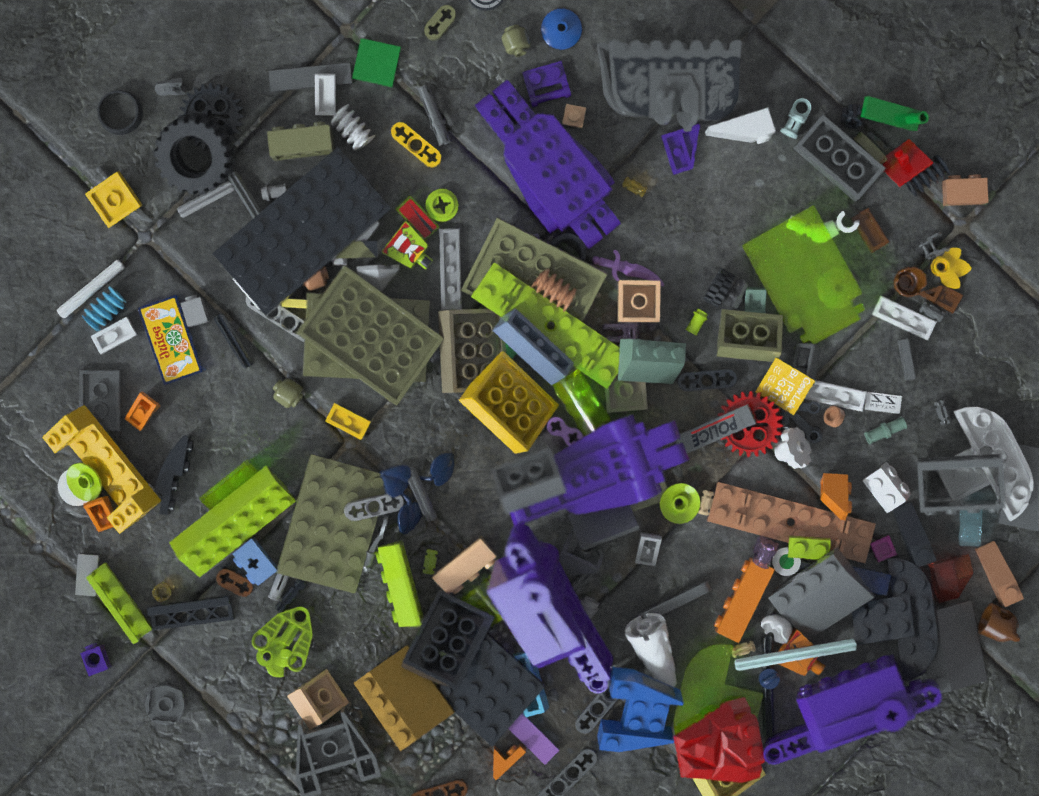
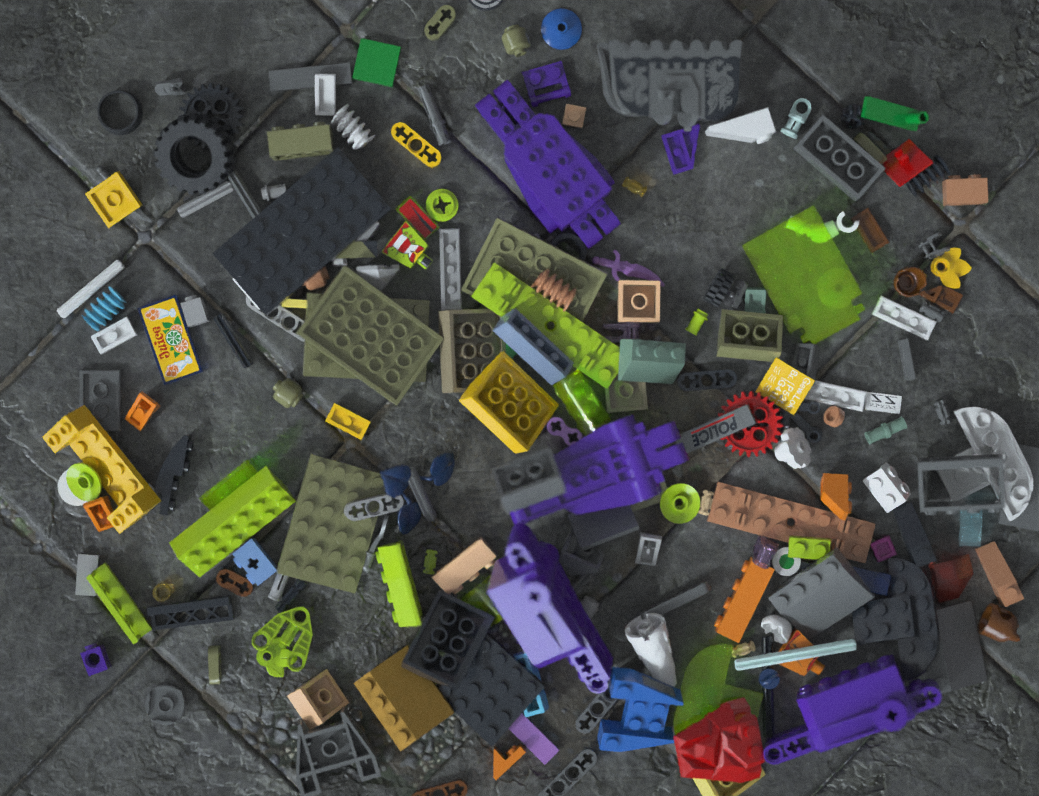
(214, 664): none -> olive beam

